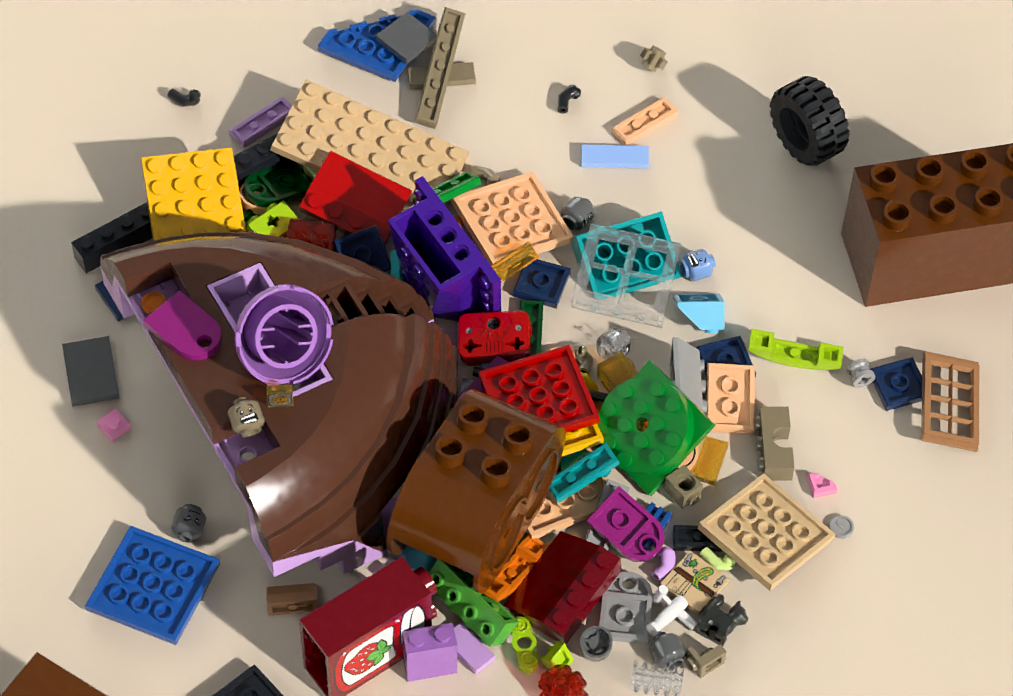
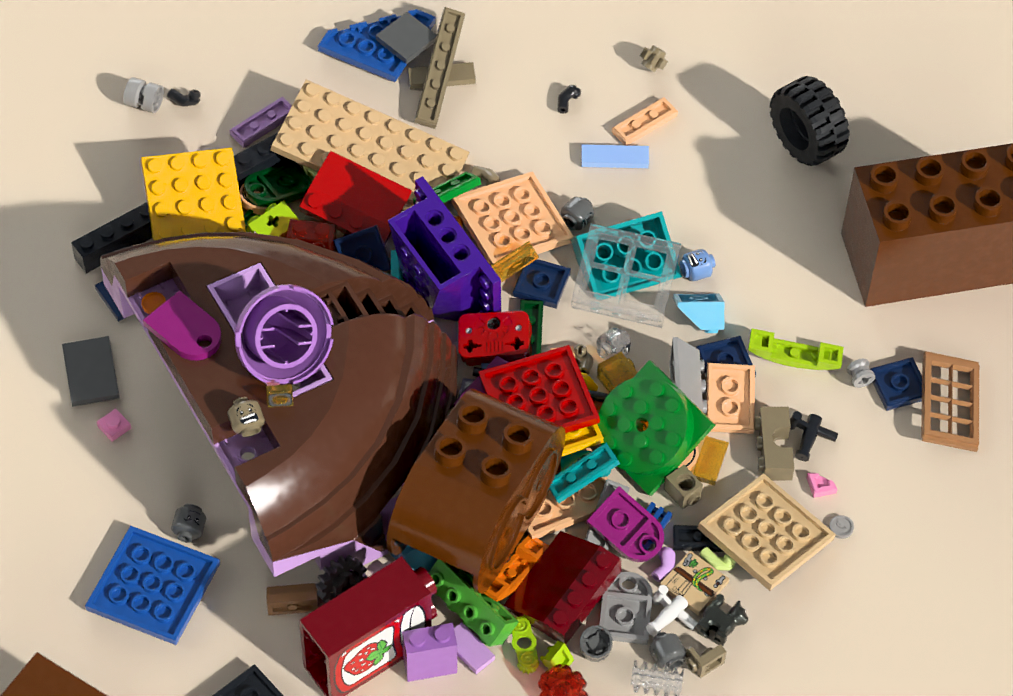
(147, 96): none -> light grey wheel
(339, 577): none -> dark grey gear
(810, 431): none -> black piece

